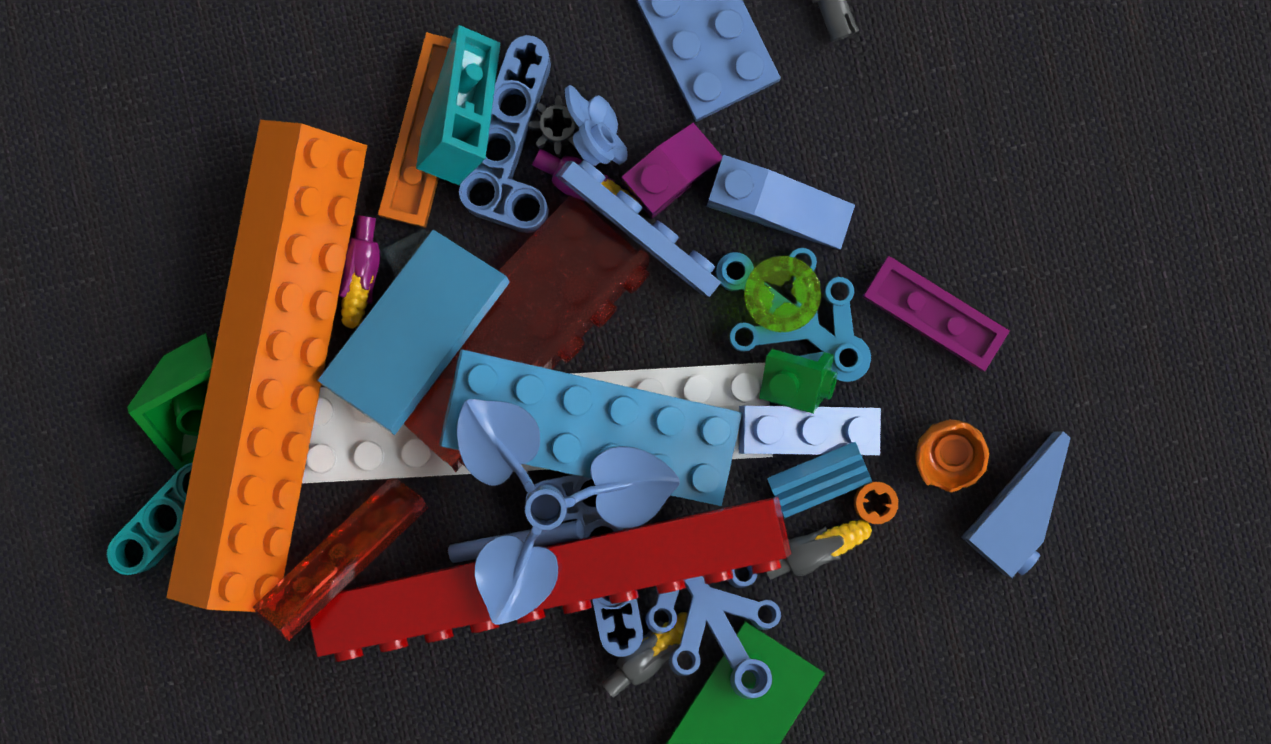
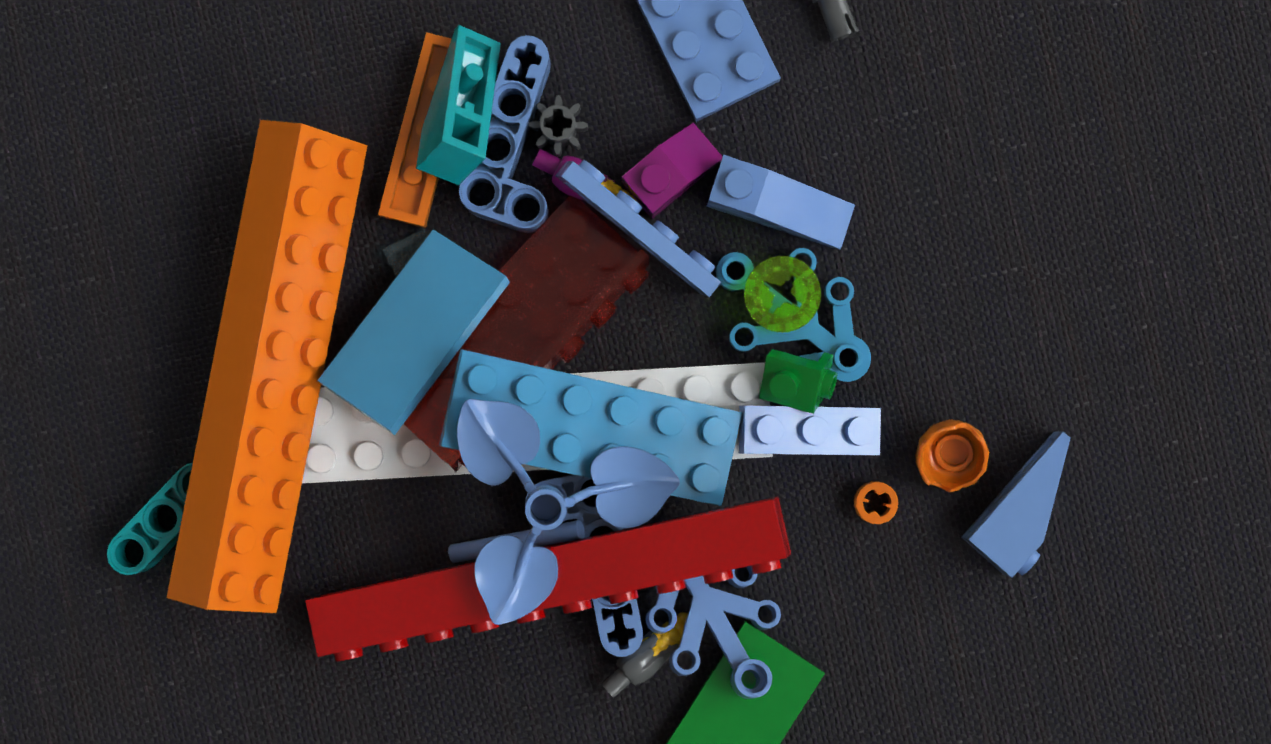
(174, 398): green slope -> none
(340, 558): clear red plate -> none
(359, 272): magenta piece -> none
(597, 129): medium blue plate -> none
(820, 479): dark azure tile -> none
(821, 547): dark grey piece -> none
(935, 314): magenta plate -> none

